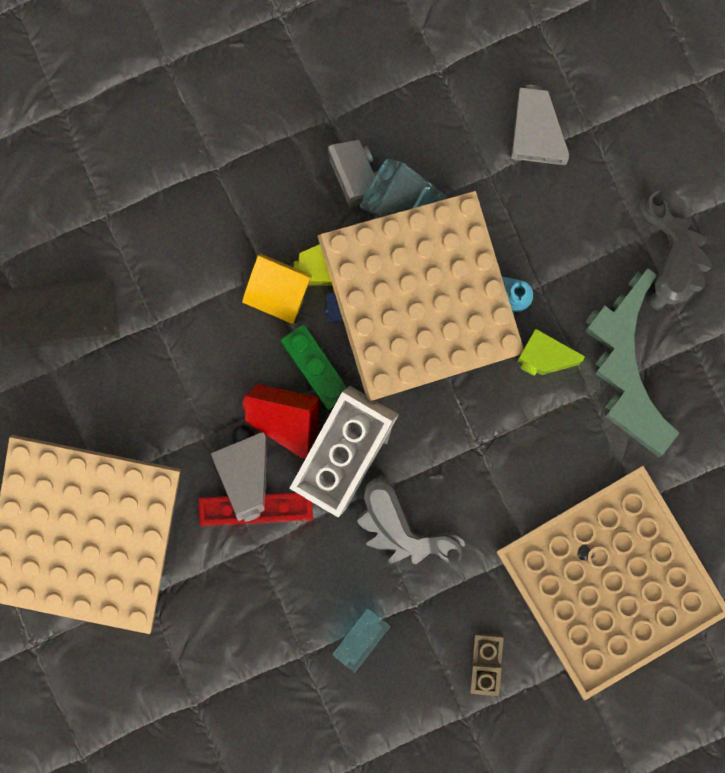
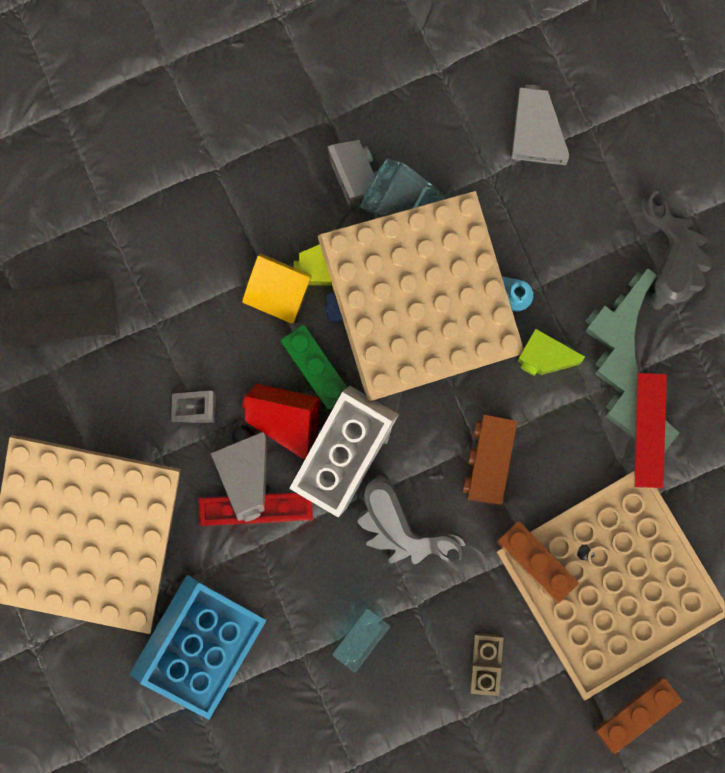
(194, 407): none -> light grey slope
(197, 647): none -> dark azure slope
(490, 460): none -> dark orange brick
(537, 562): none -> dark orange brick
(637, 715): none -> dark orange brick
(650, 431): none -> red tile

